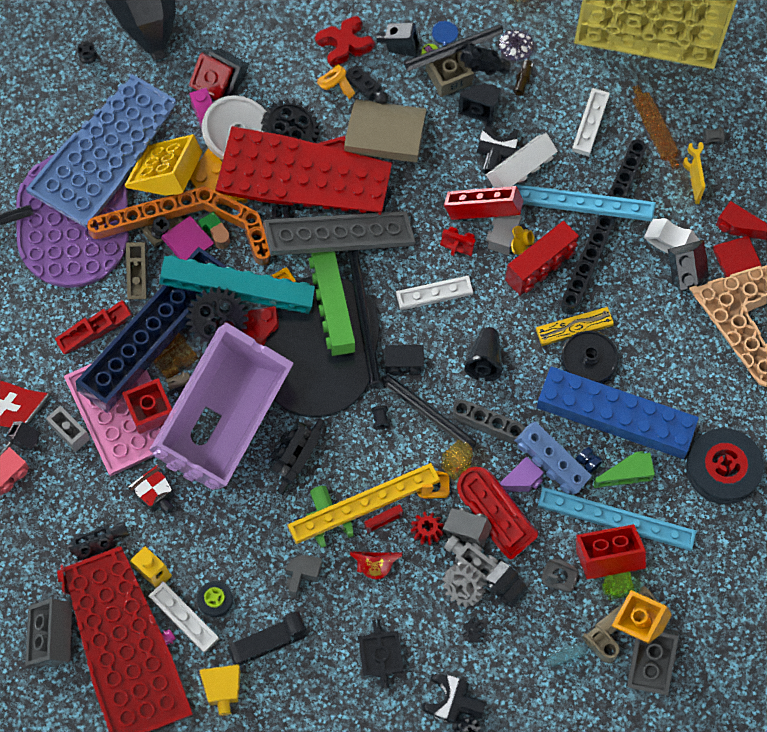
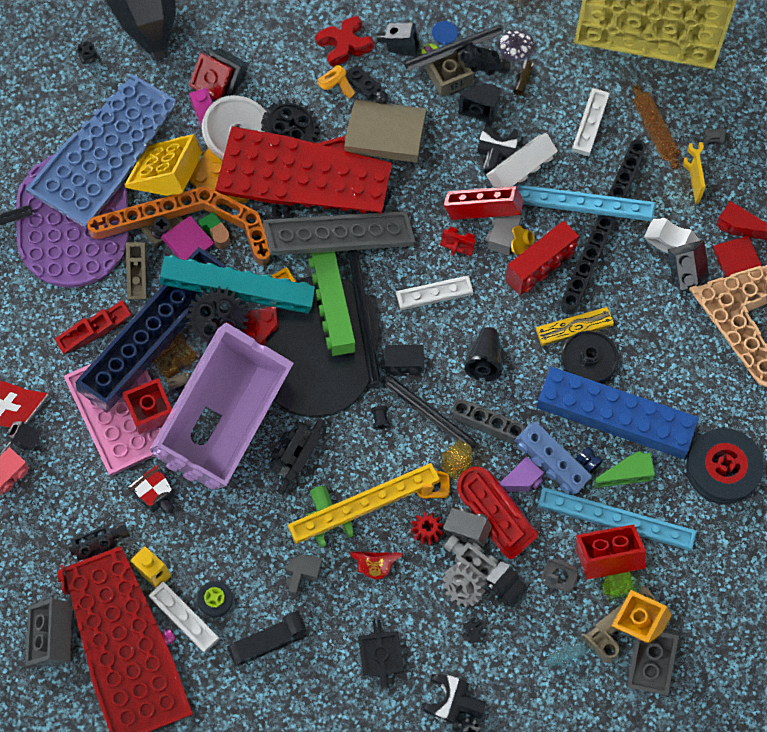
(67, 429): light grey brick -> none
(222, 687): yellow torso -> none
(383, 519): red tile -> none

